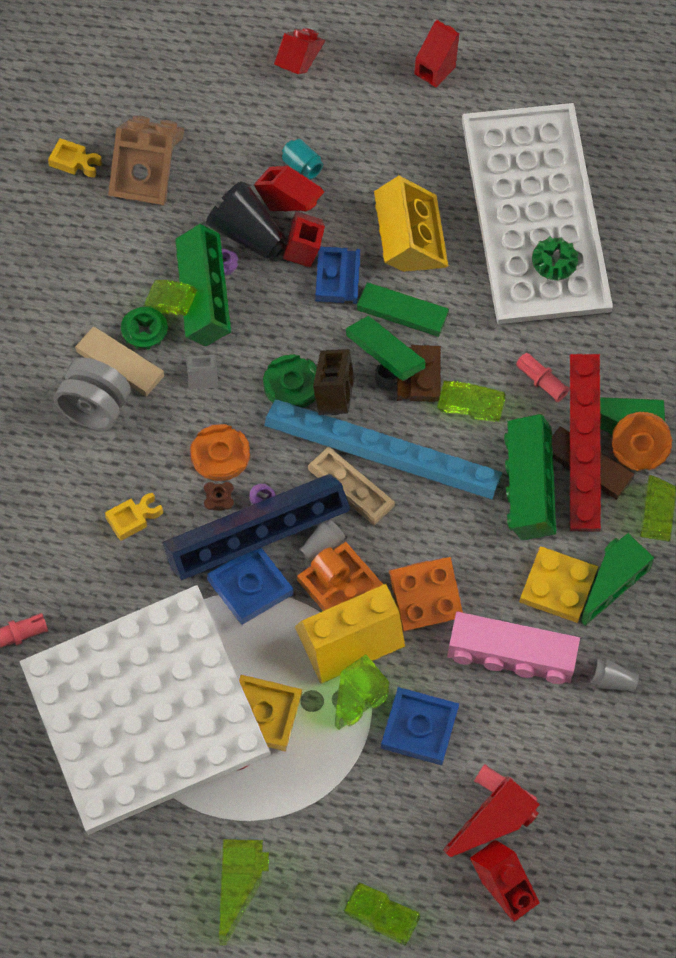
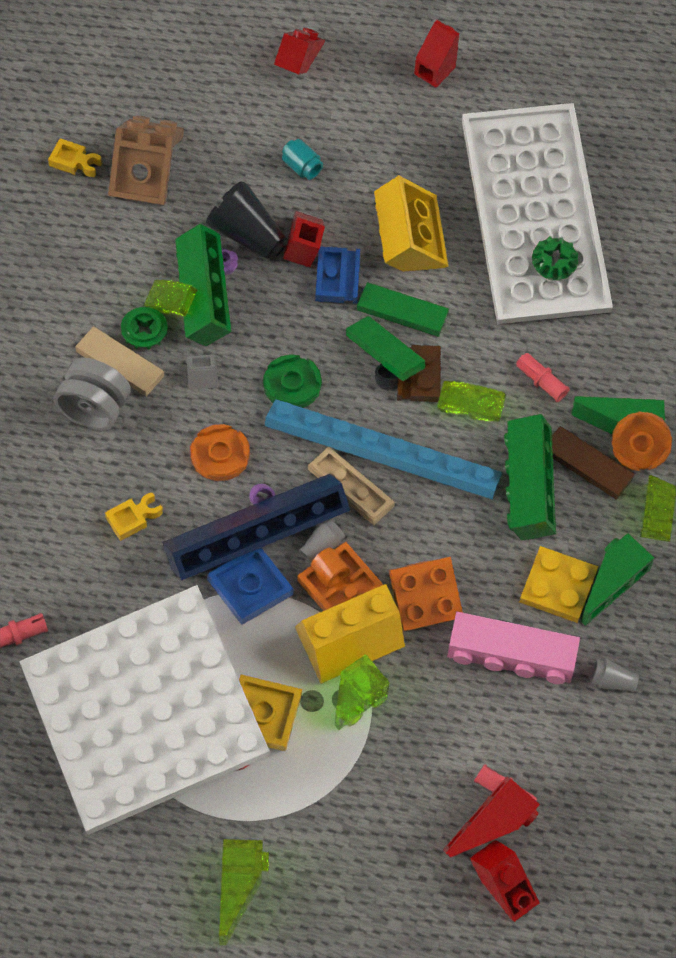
(222, 503): copper plate -> none
(287, 190): red slope -> none
(334, 382): dark brown brick -> none
(381, 914): clear neon green slope -> none
(419, 726): blue plate -> none
(585, 443): red plate -> none

